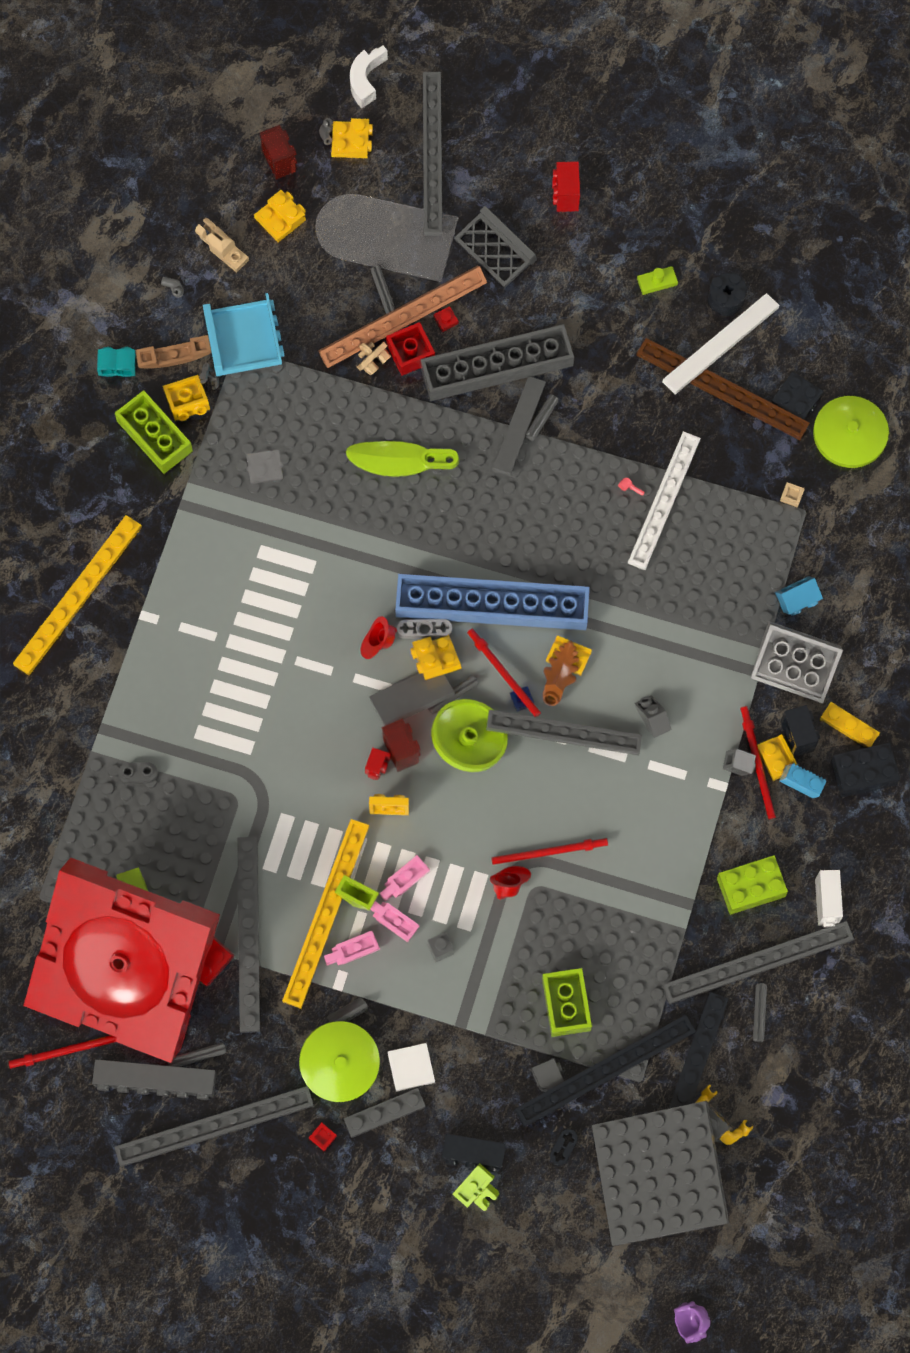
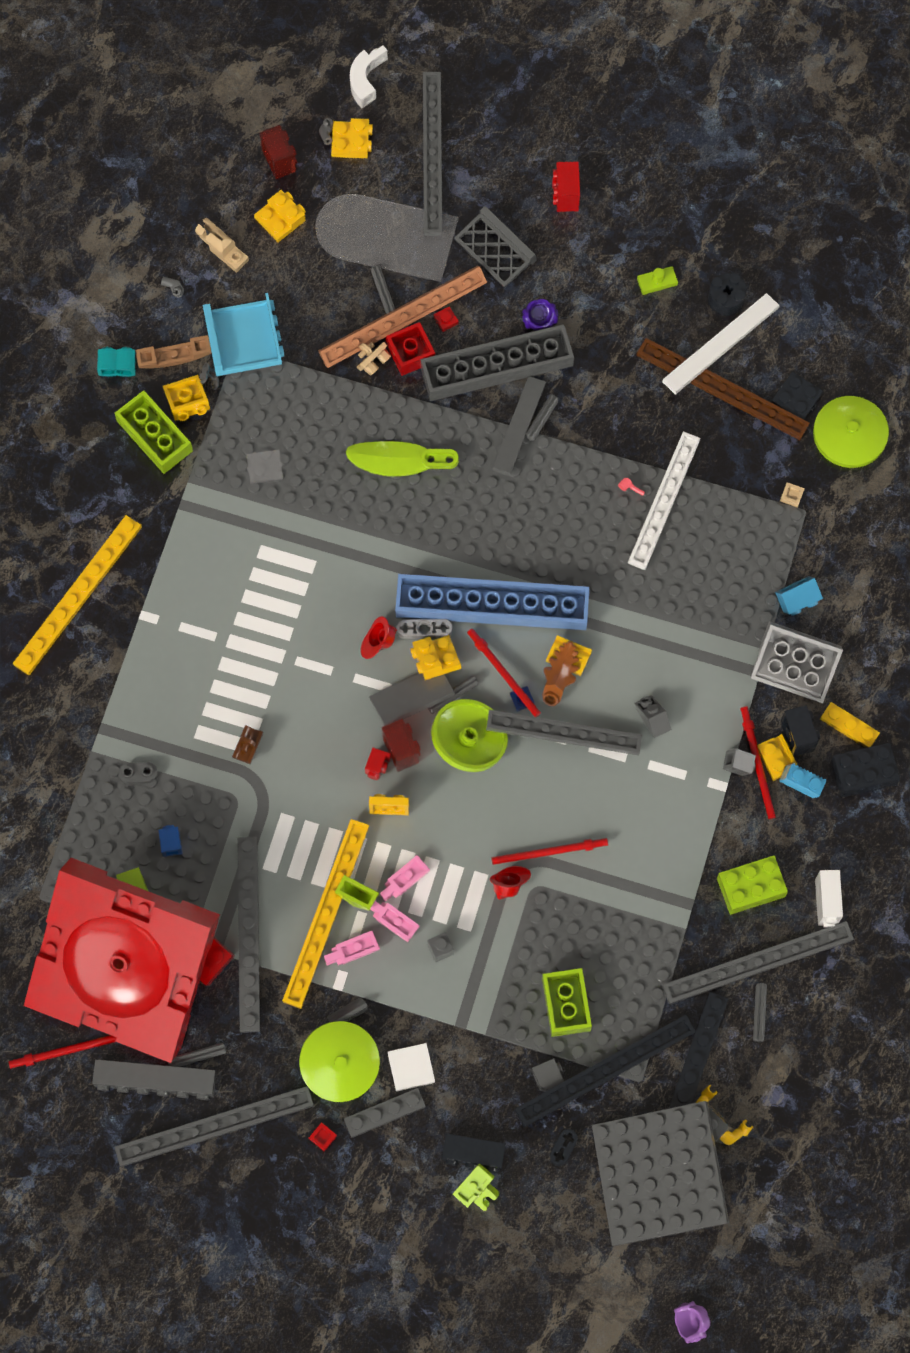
(170, 841): none -> blue brick
(247, 744): none -> reddish brown hips
(540, 314): none -> dark purple hair

